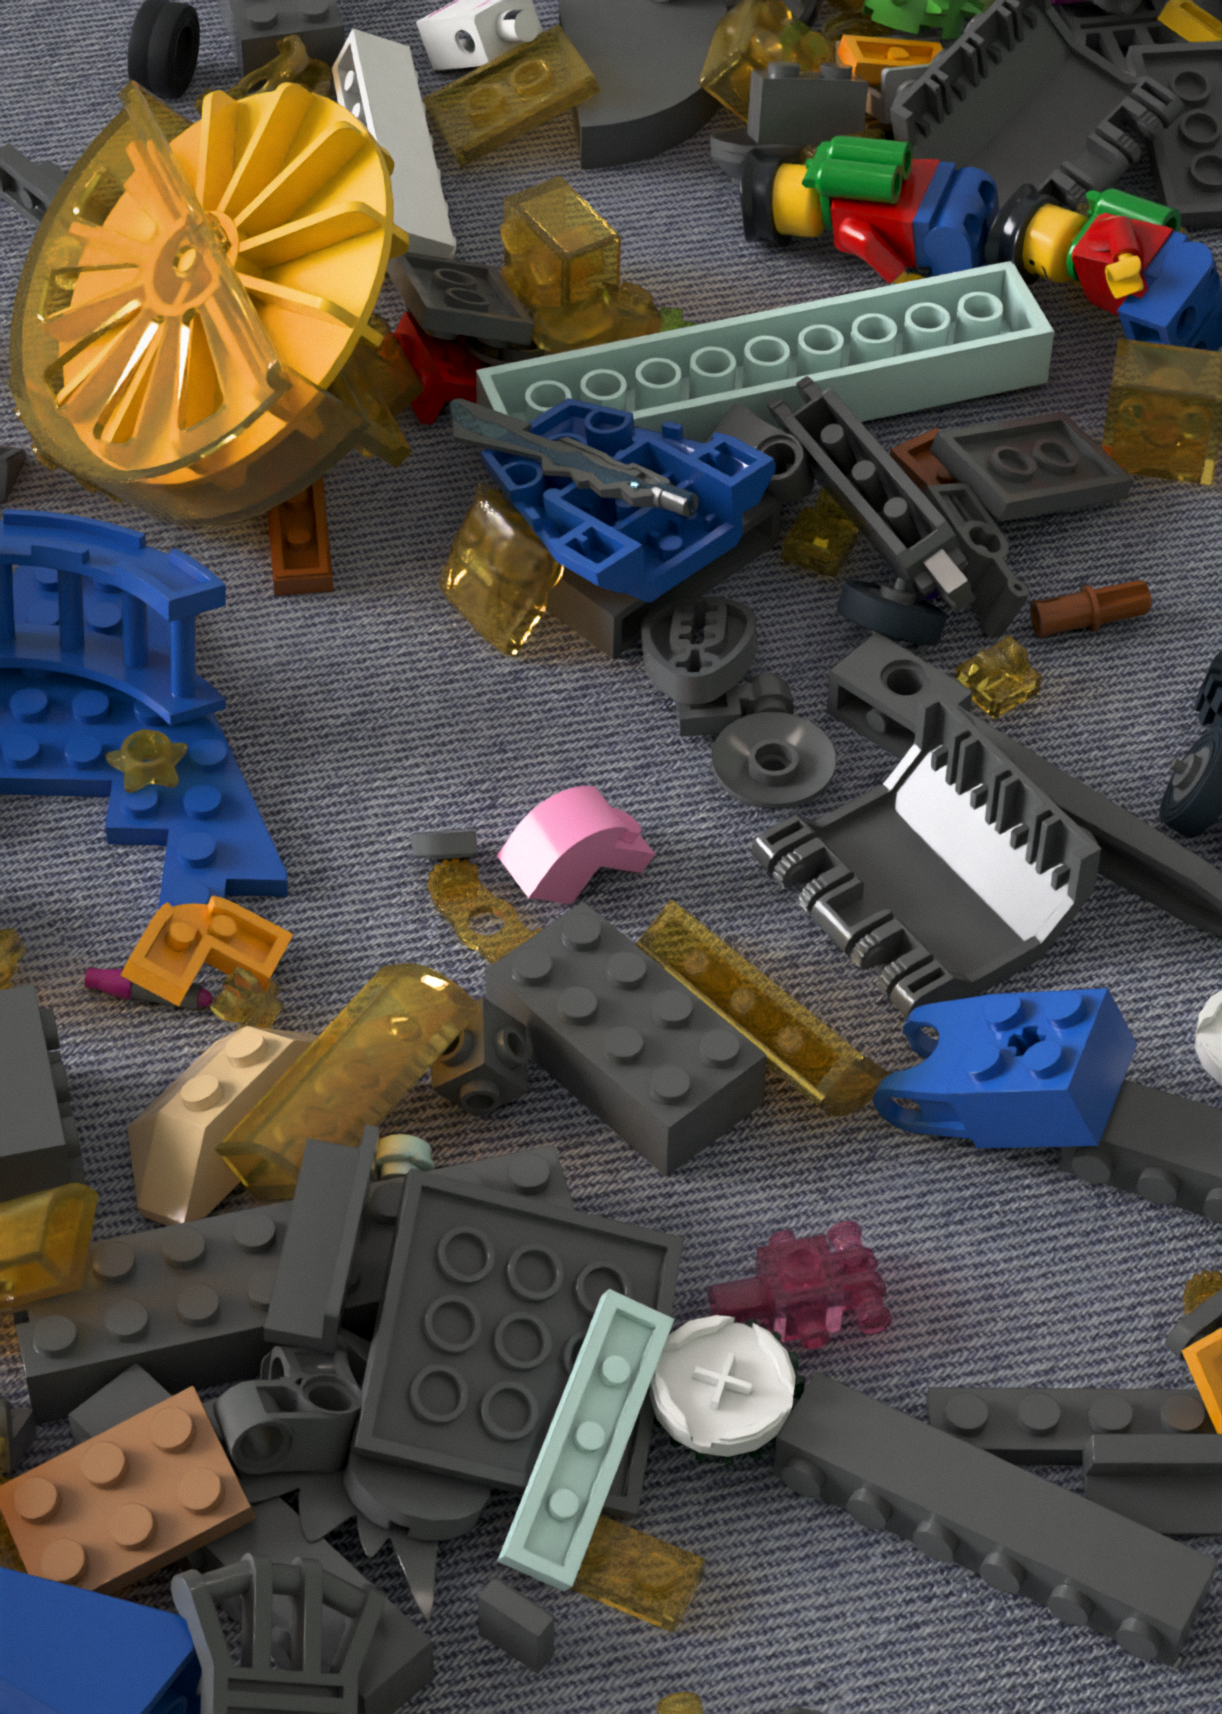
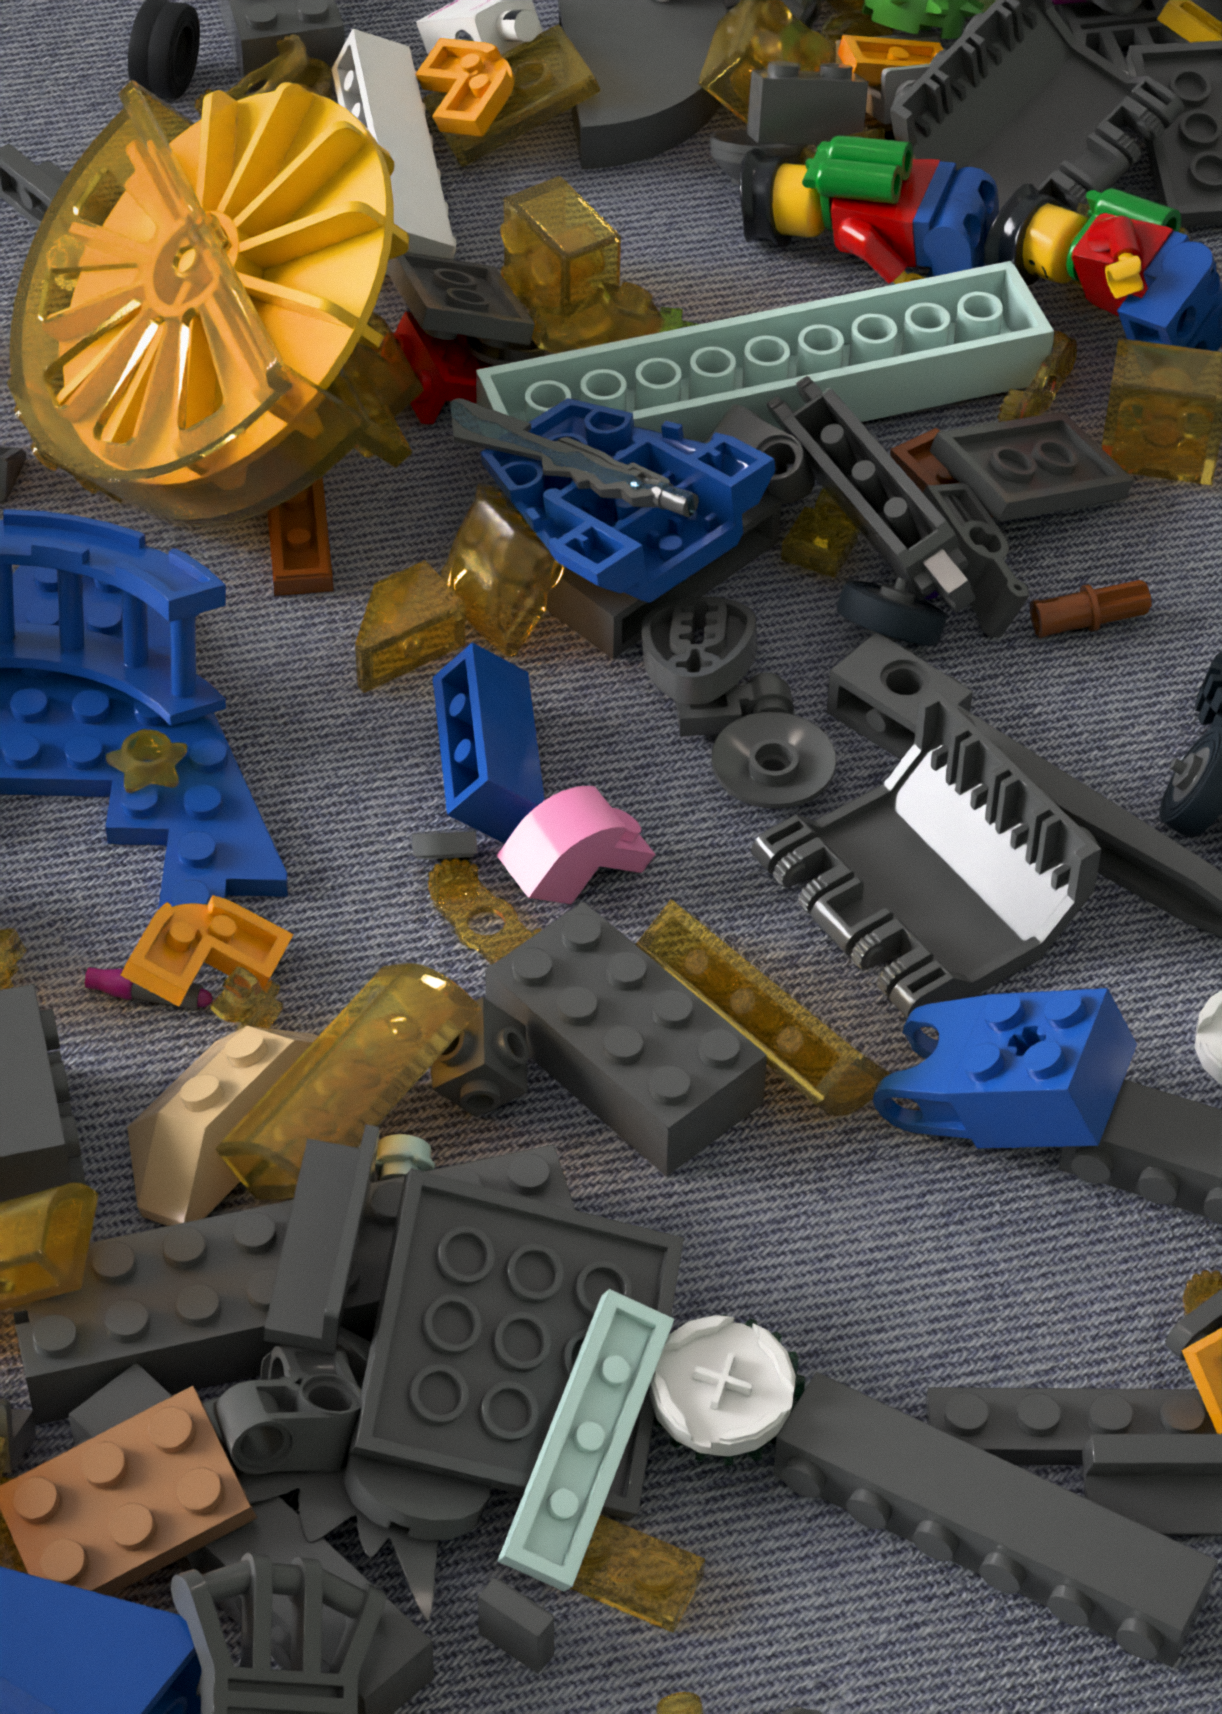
(407, 625): none -> clear yellow slope
(475, 84): none -> light orange plate
(487, 742): none -> blue brick
(806, 1286): clear pink piece -> none
(1000, 677): clear yellow tile -> none
(1033, 400): none -> clear yellow piece

